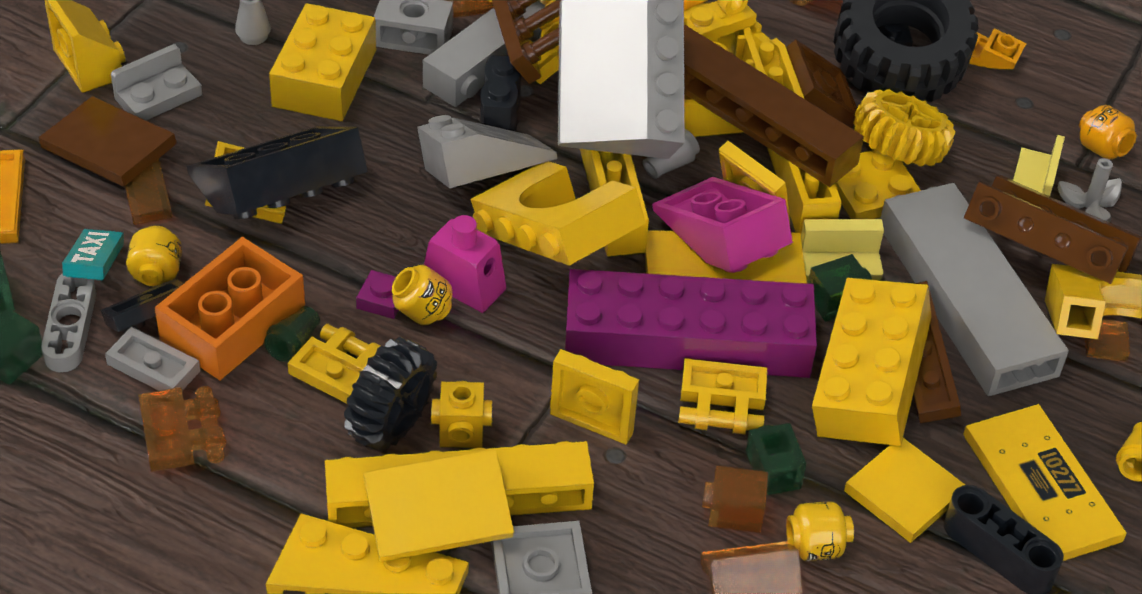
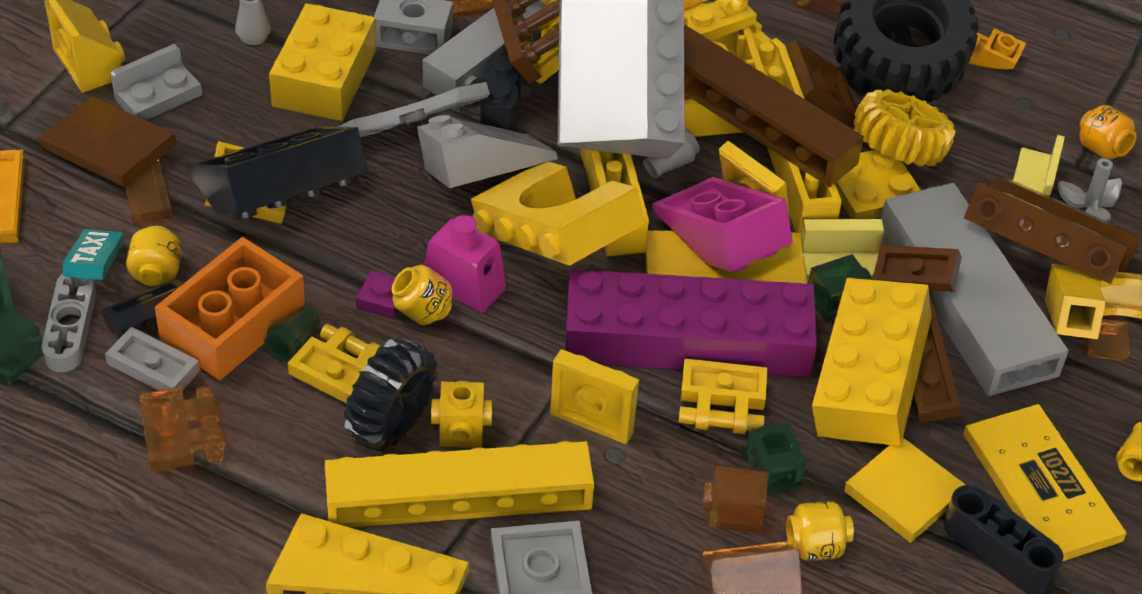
(420, 110): none -> light grey tile
(438, 505): yellow tile -> none
(919, 265): none -> reddish brown plate

